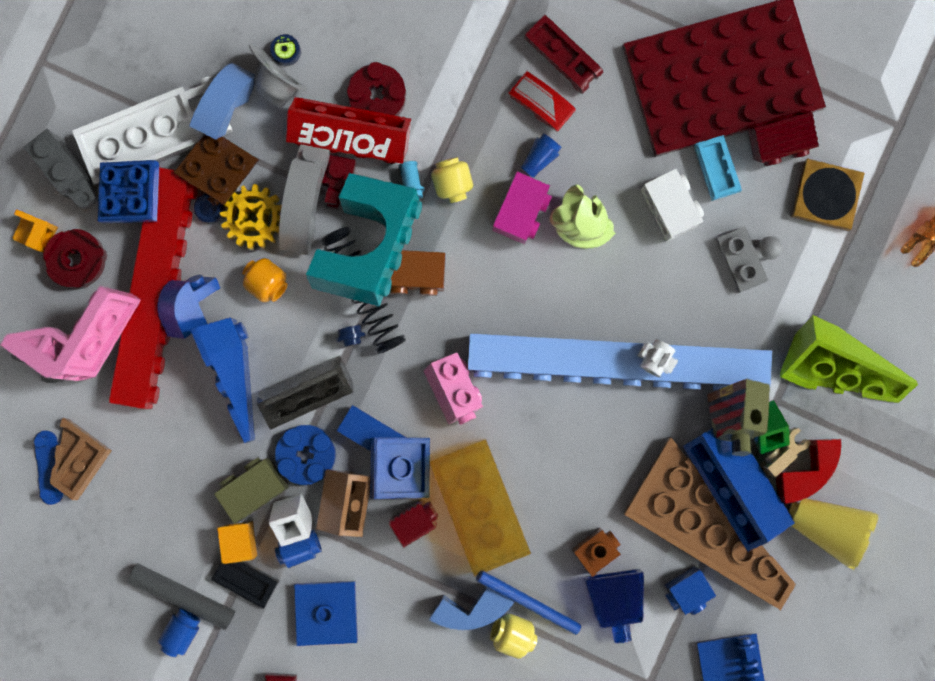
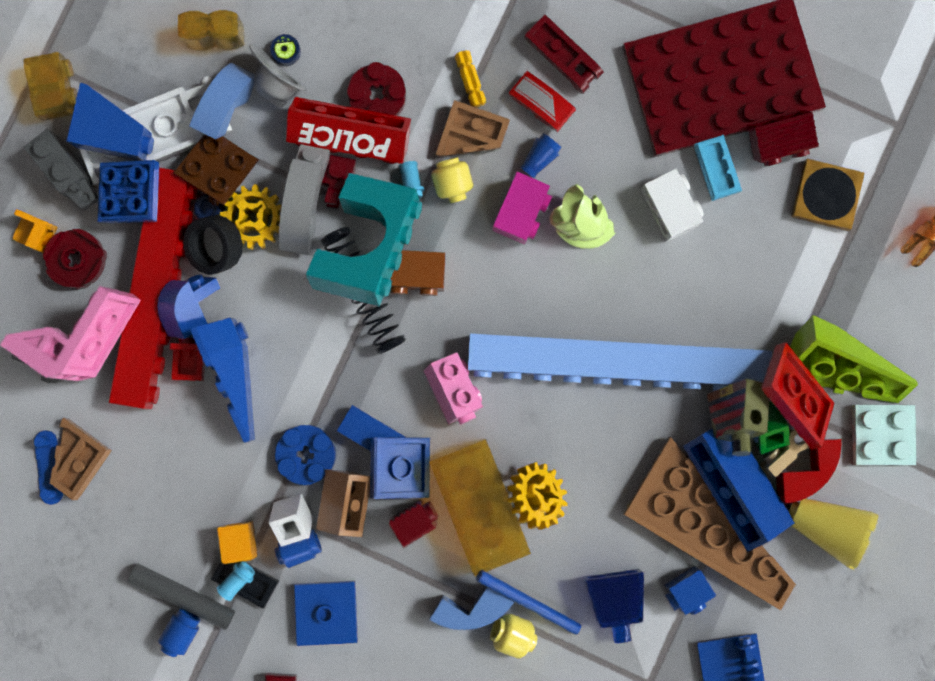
(50, 85): none -> clear yellow brick
(107, 129): none -> blue slope
(187, 361): none -> red bracket
(196, 251): none -> black tyre
(206, 31): none -> clear yellow brick
(242, 574): none -> medium azure pin
(251, 489): olive brick -> none
(264, 280): light orange head -> none
(305, 392): clear smoke brick -> none
(350, 335): dark blue plate -> none
(470, 78): none -> yellow axle
(471, 130): none -> medium nougat wing
(537, 496): none -> yellow gear
(586, 548): dark orange brick -> none
(657, 358): white gear -> none
(744, 258): light grey plate -> none
(798, 396): none -> red plate
(884, 434): none -> light aqua plate

